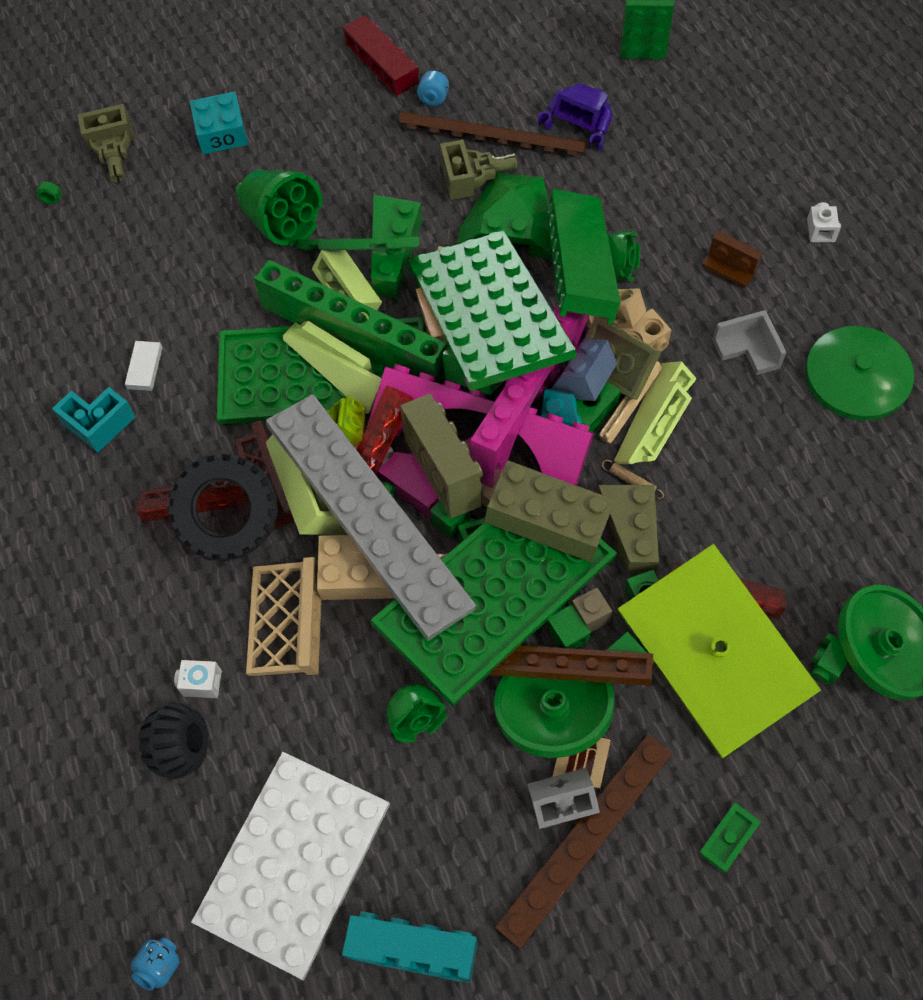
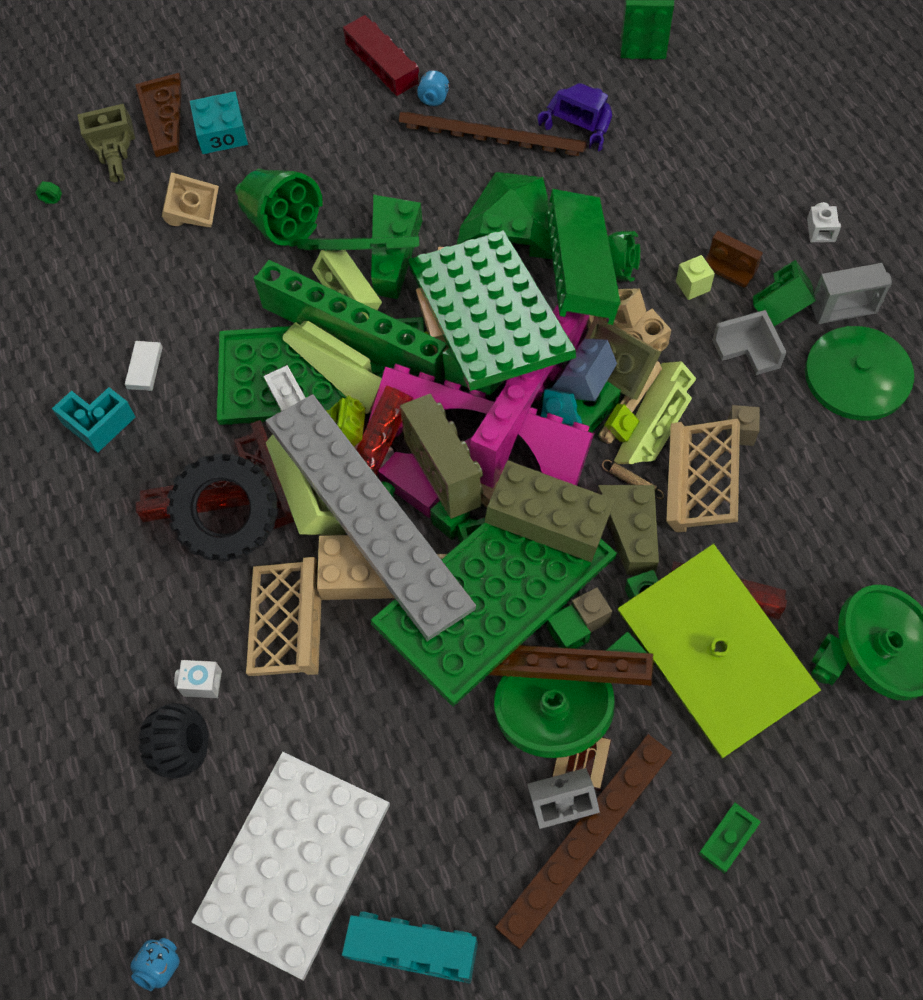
(161, 110): none -> reddish brown wing
(189, 201): none -> tan slope
(284, 387): none -> white plate
(414, 711): green cylinder -> none
(469, 168): olive brick -> none
(622, 423): none -> lime plate
(681, 479): none -> tan fence
(695, 277): none -> yellowish green brick
(749, 423): none -> dark tan brick
(787, 295): none -> green panel
(850, 293): none -> light grey window

